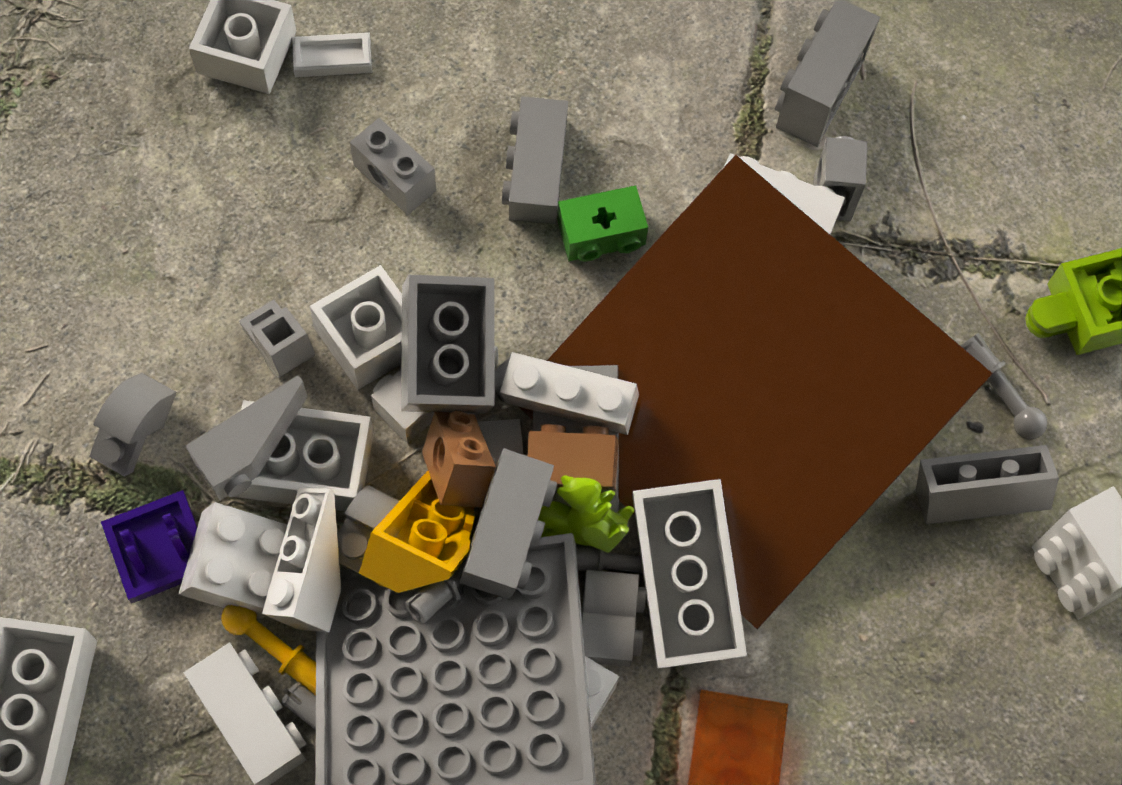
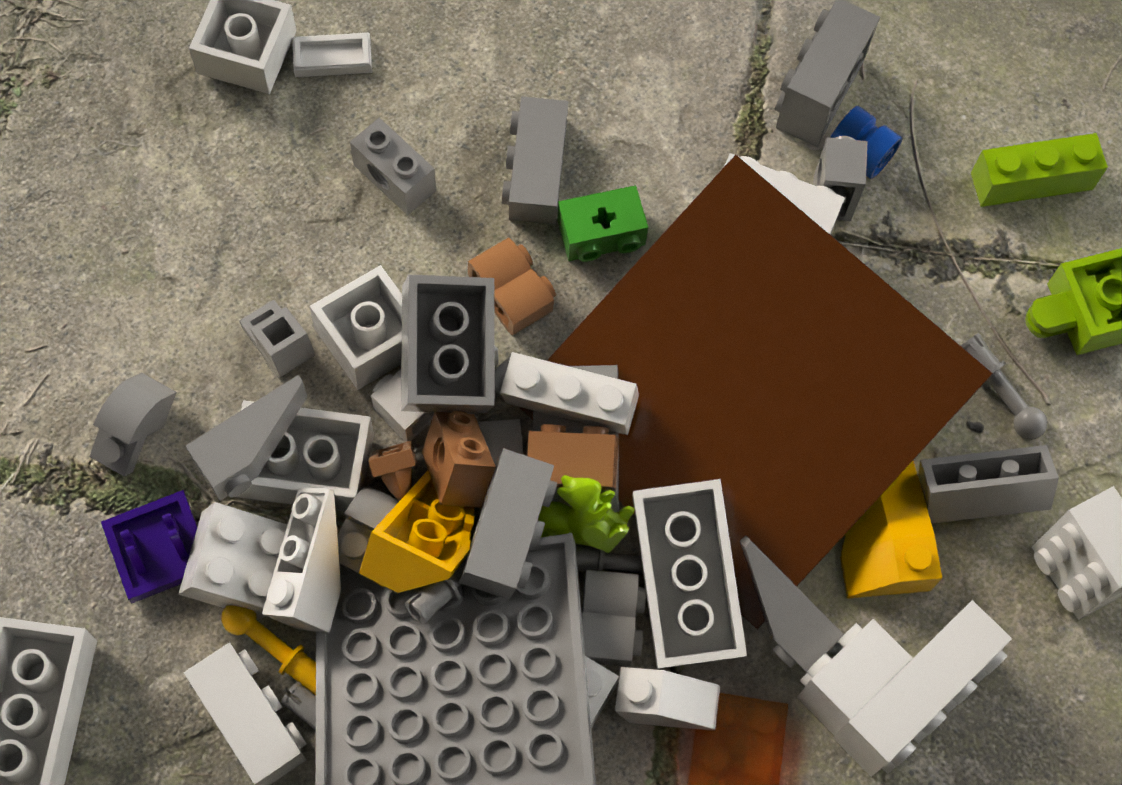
(395, 467): none -> medium nougat tile
(518, 291): none -> medium nougat brick
(666, 699): none -> white slope
(790, 616): none -> light grey slope
(857, 672): none -> white brick
(881, 140): none -> blue wheel
(892, 544): none -> yellow wedge
(930, 682): none -> white brick
(1038, 169): none -> lime brick

